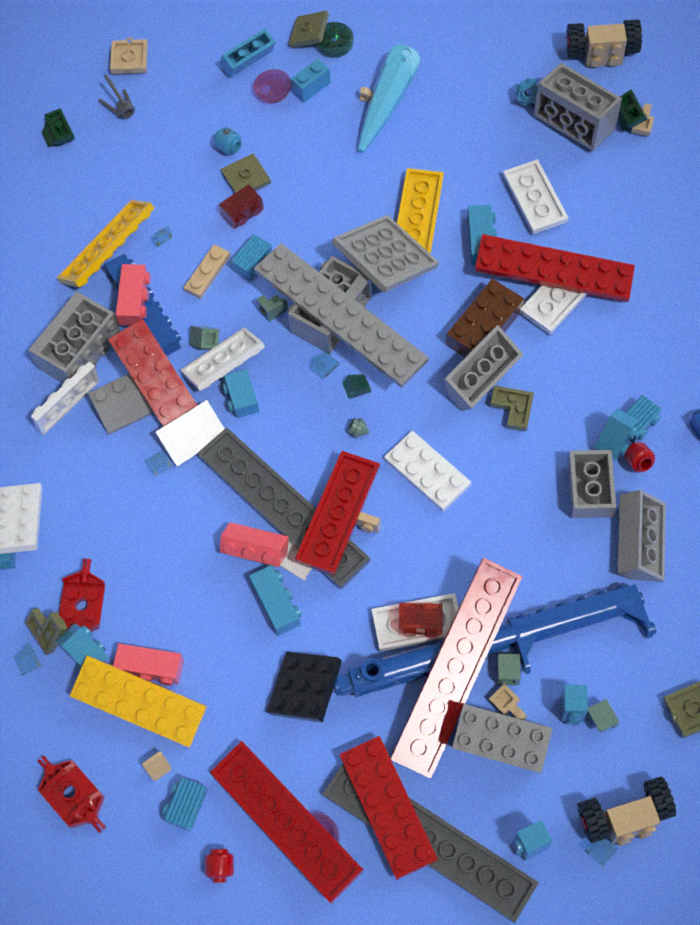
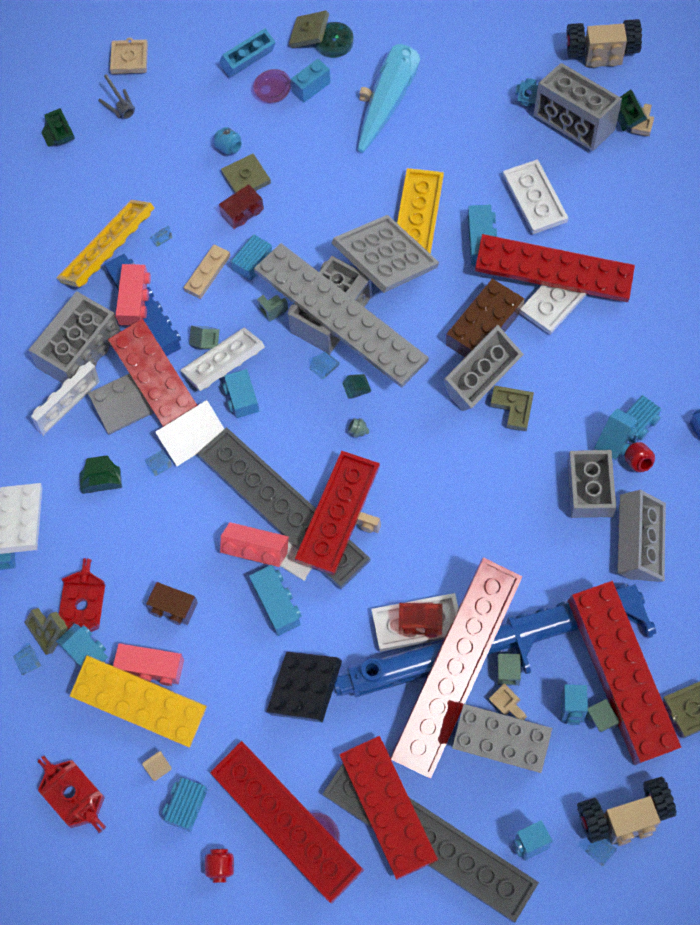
(100, 475): none -> dark green slope
(171, 603): none -> reddish brown brick
(427, 471): white plate -> none
(623, 673): none -> red brick

